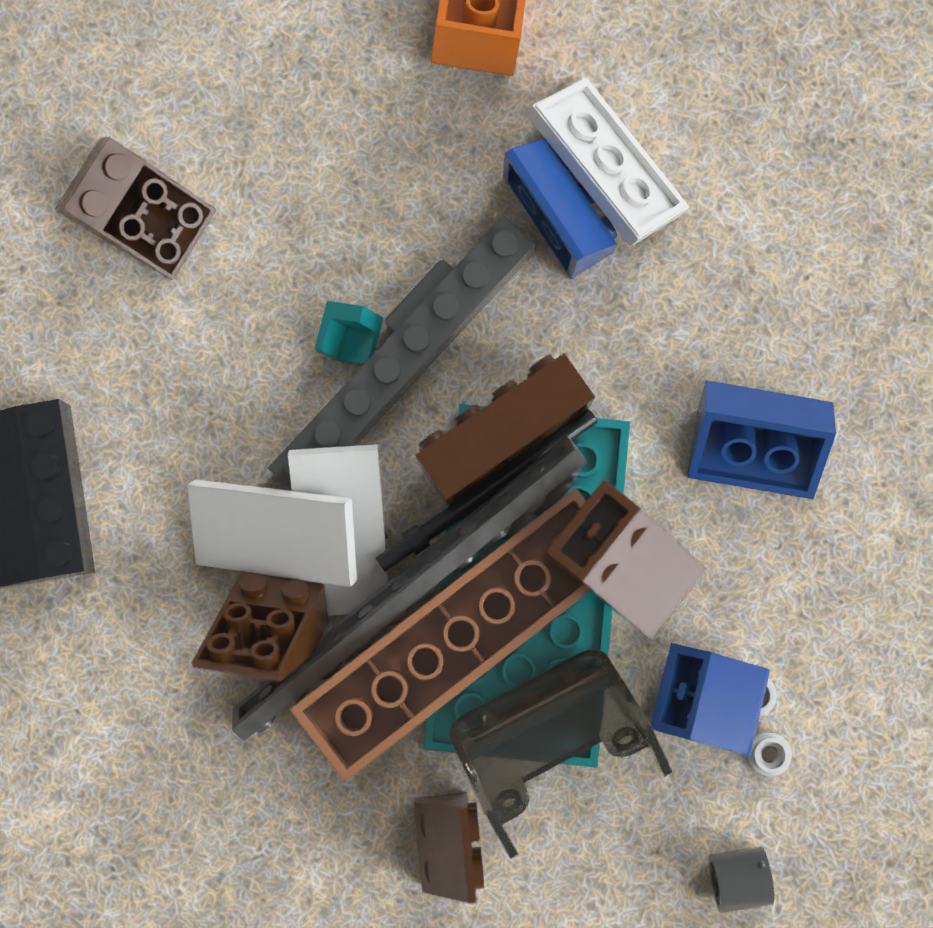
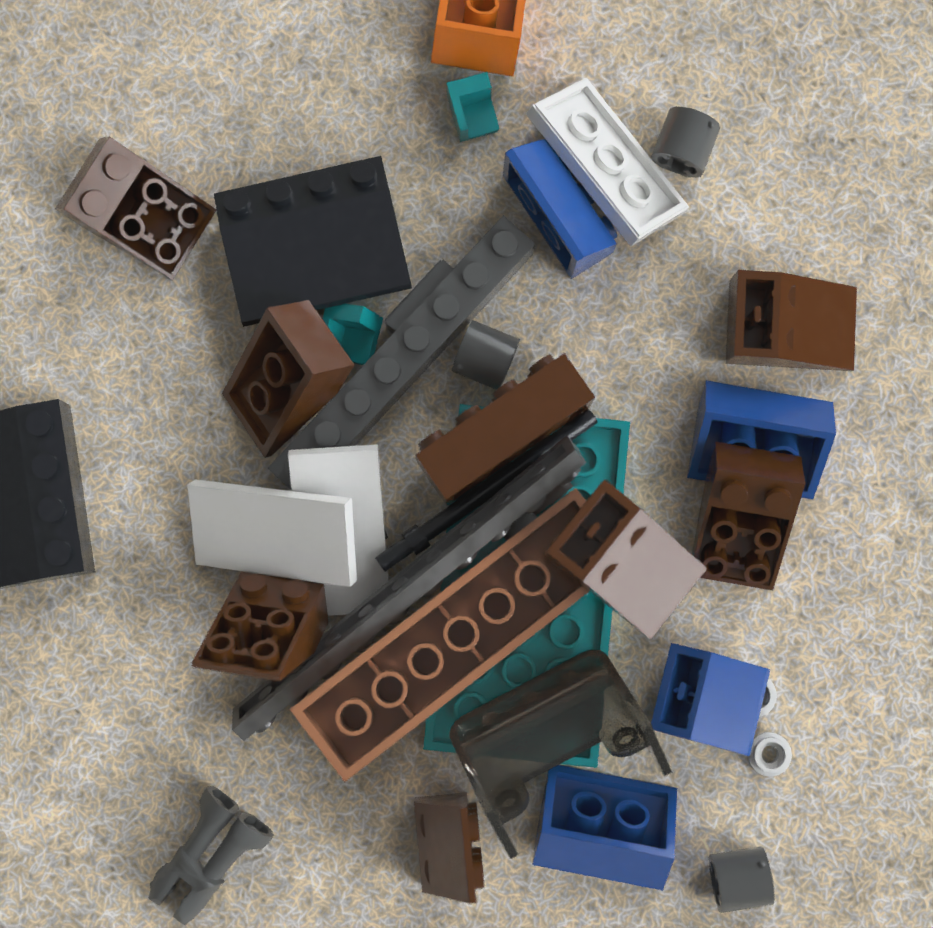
(243, 835): none -> dark grey piece
(286, 374): none -> reddish brown slope
(312, 239): none -> black slope
(472, 106): none -> teal panel
(485, 355): none -> dark grey piece
(606, 827): none -> blue slope
(686, 141): none -> dark grey piece
(747, 514): none -> reddish brown slope
(790, 321): none -> reddish brown slope

